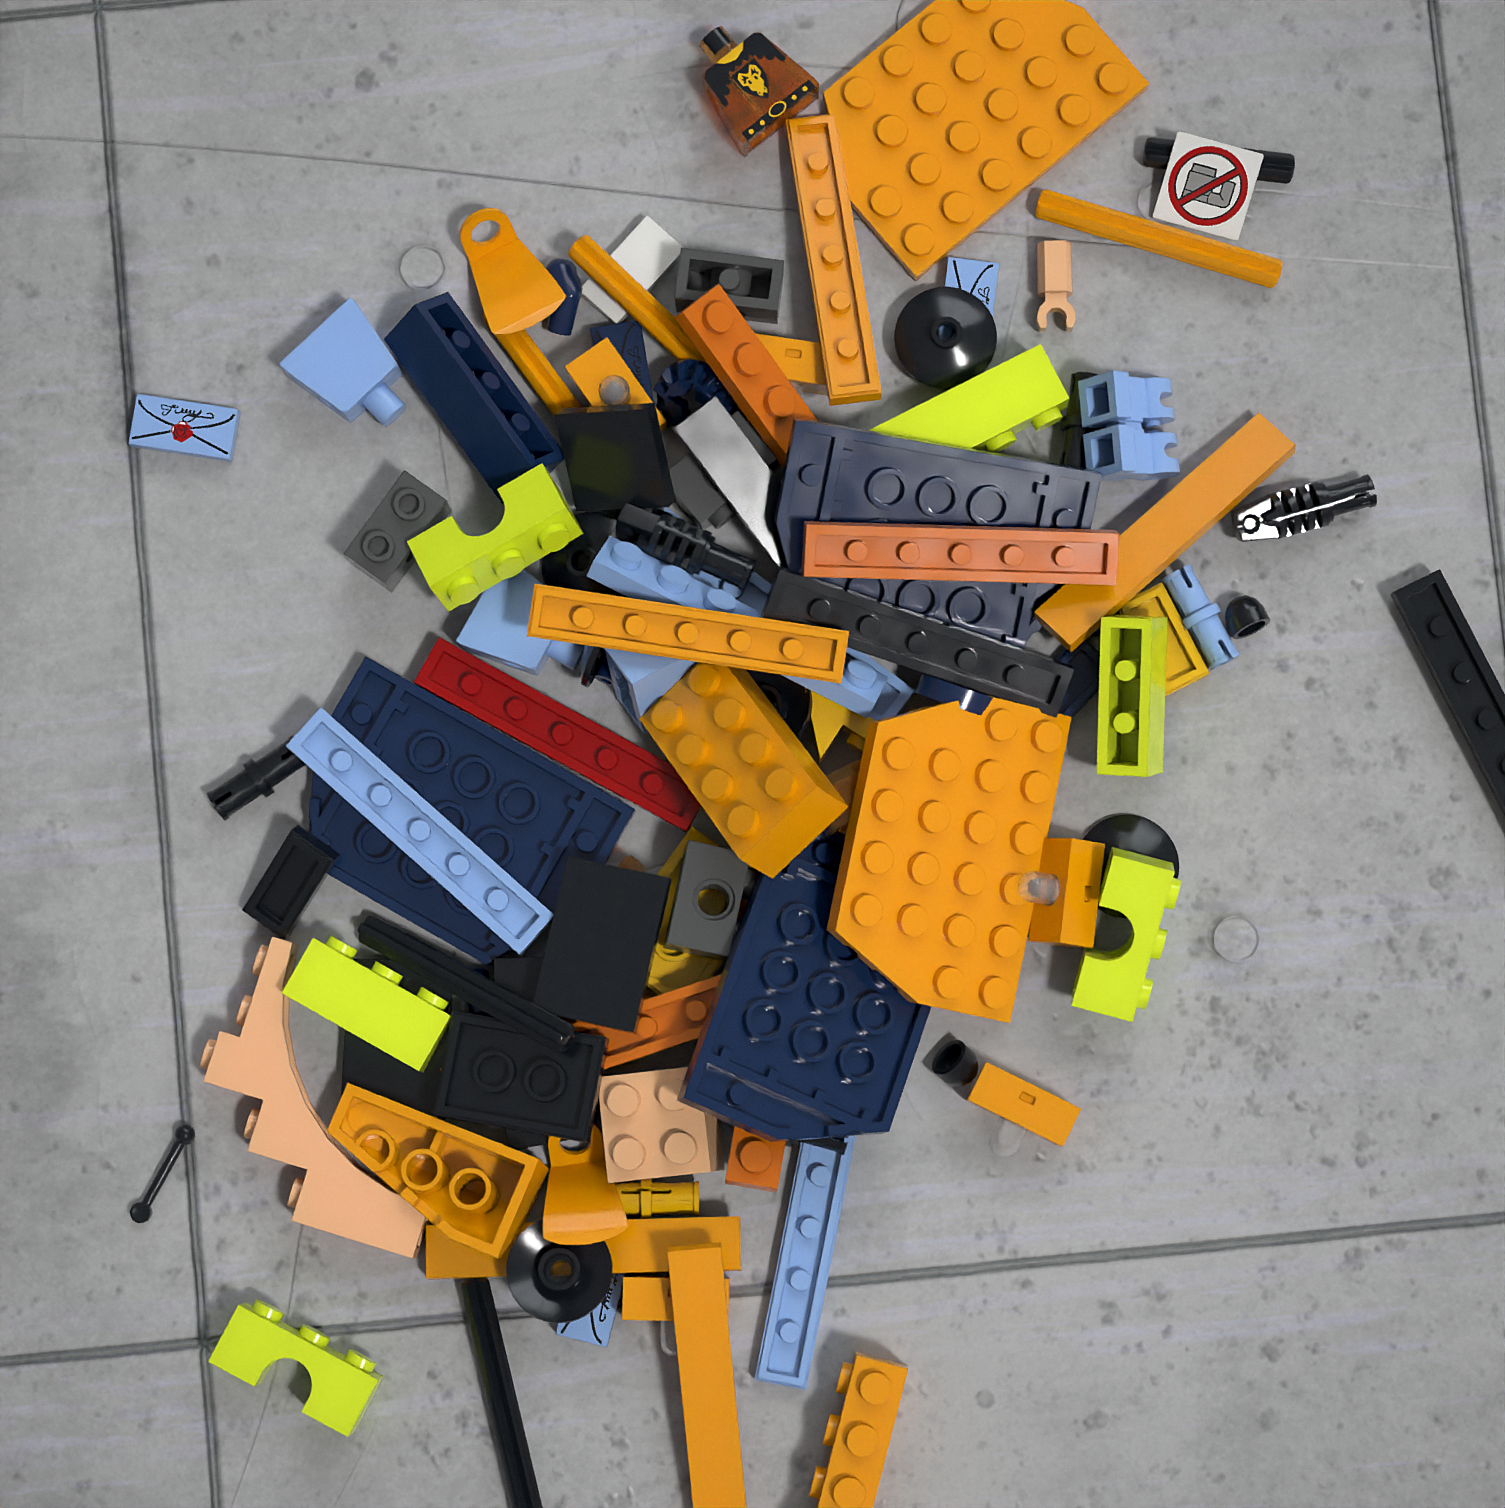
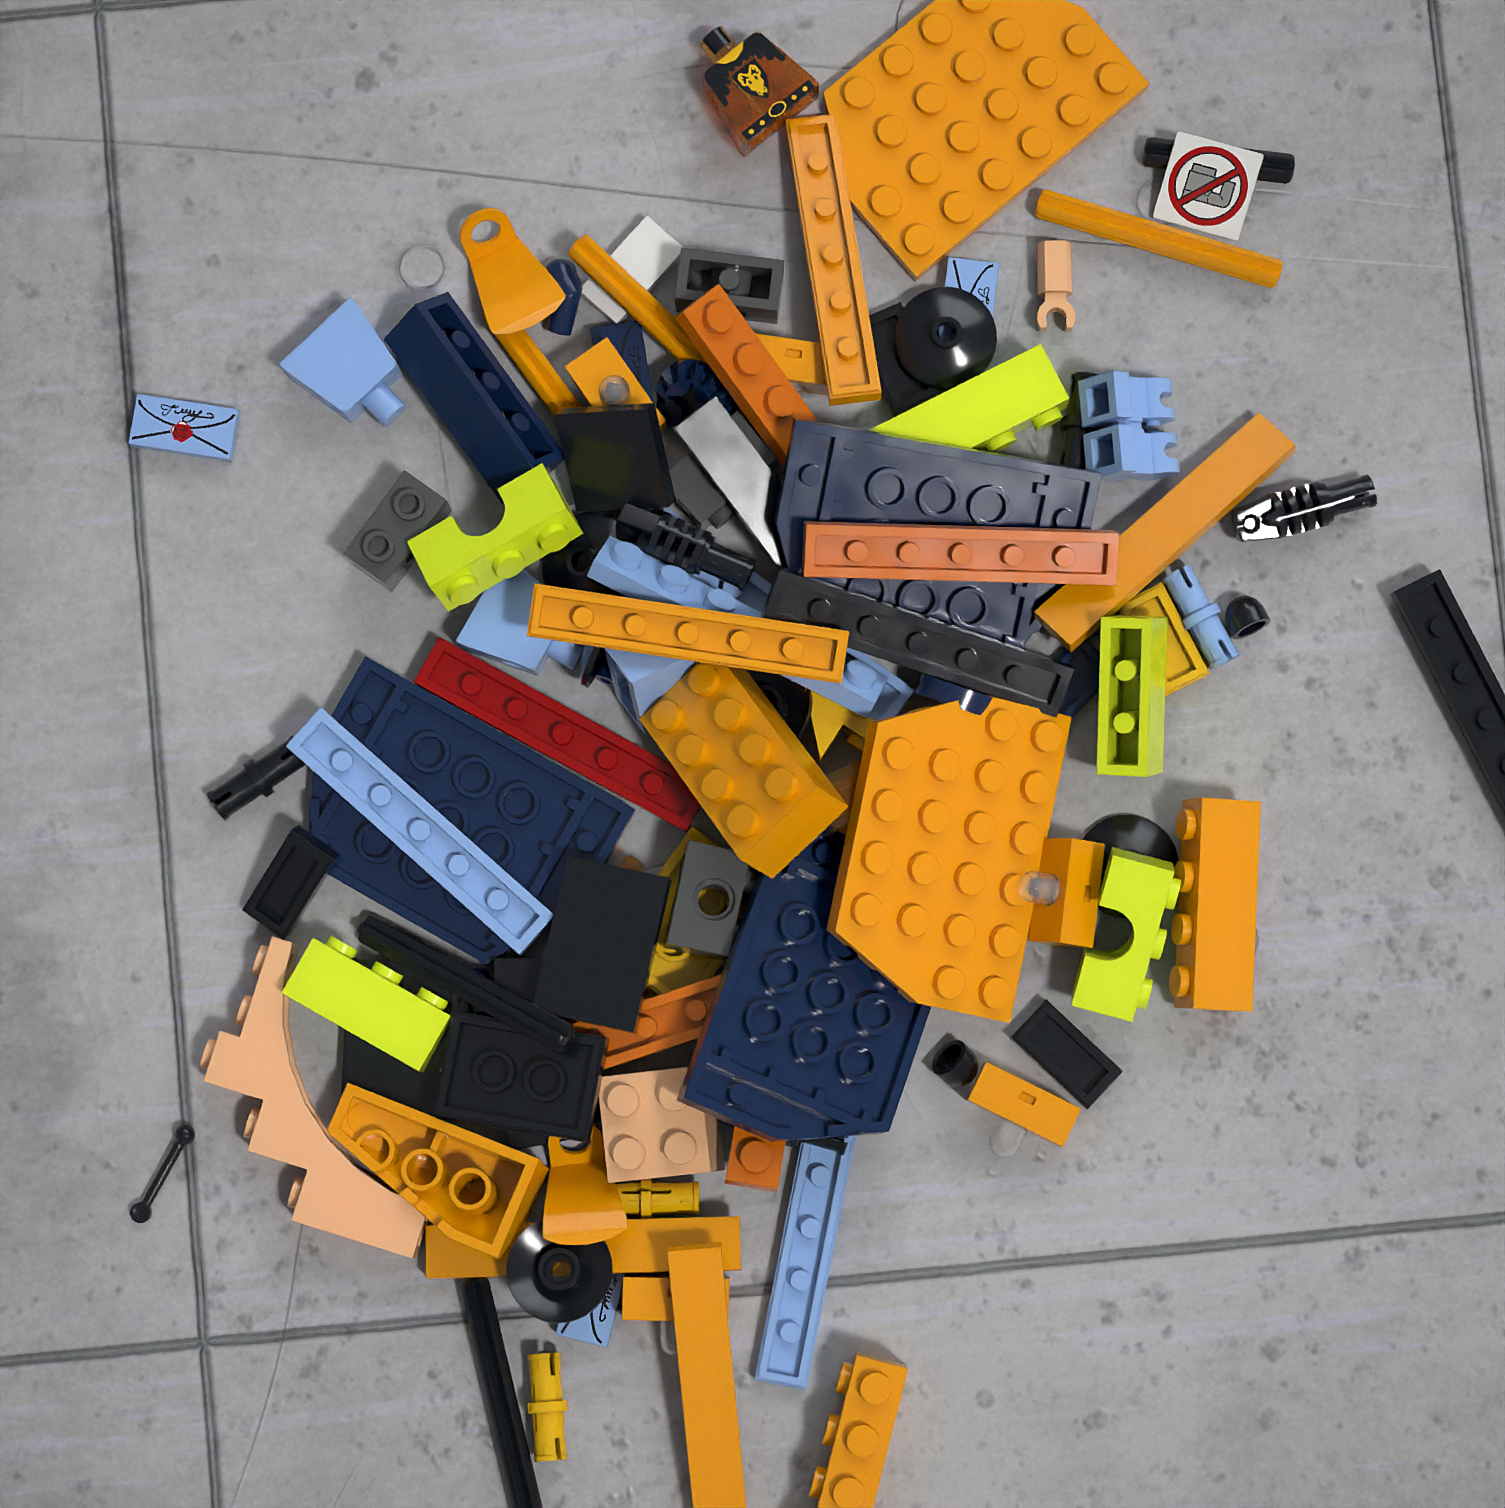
(339, 1382): neon yellow arch -> none
(547, 1407): none -> yellow pin
(897, 384): none -> black tile
(1066, 1054): none -> black tile
(1216, 904): none -> light orange brick

